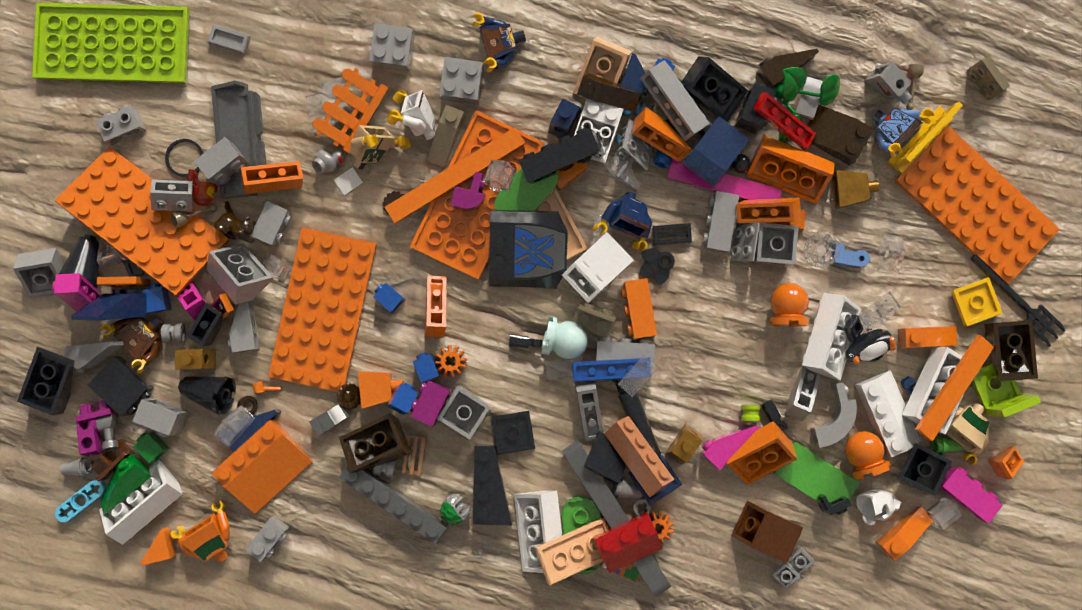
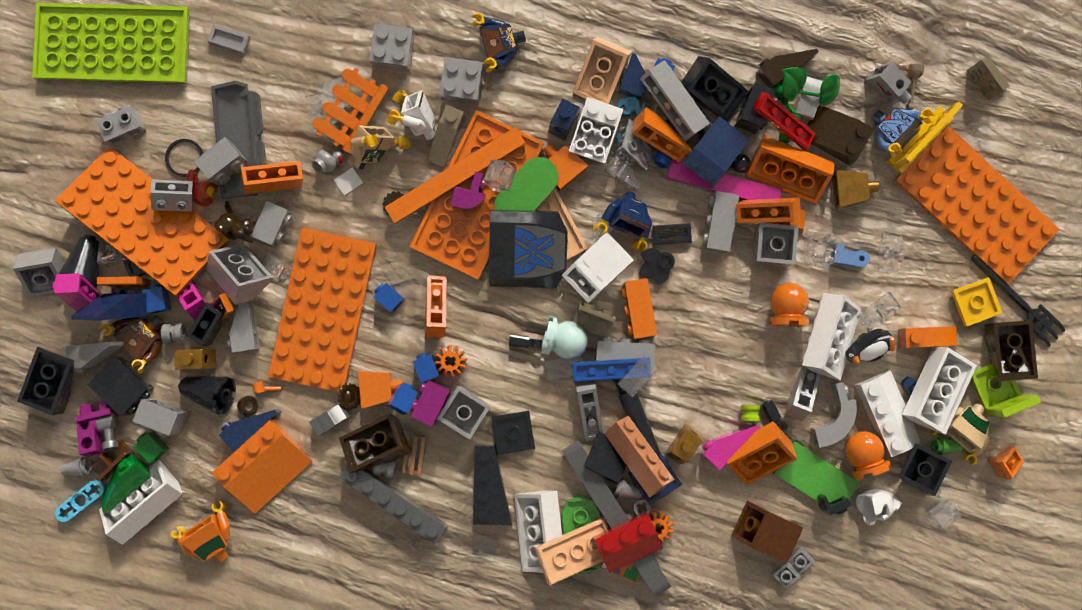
(161, 548): orange slope -> none
(180, 218): dark tan hinge -> none
(233, 426): clear slope -> none
(263, 544): light grey brick -> none
(453, 510): piece -> none
(561, 155): black wedge -> none
(608, 92): dark brown slope -> none
(745, 242): light grey hinge -> none
(853, 328): black tile -> none
(904, 534): orange slope -> none
(954, 388): orange tile -> none
(970, 494): dark pink brick -> none

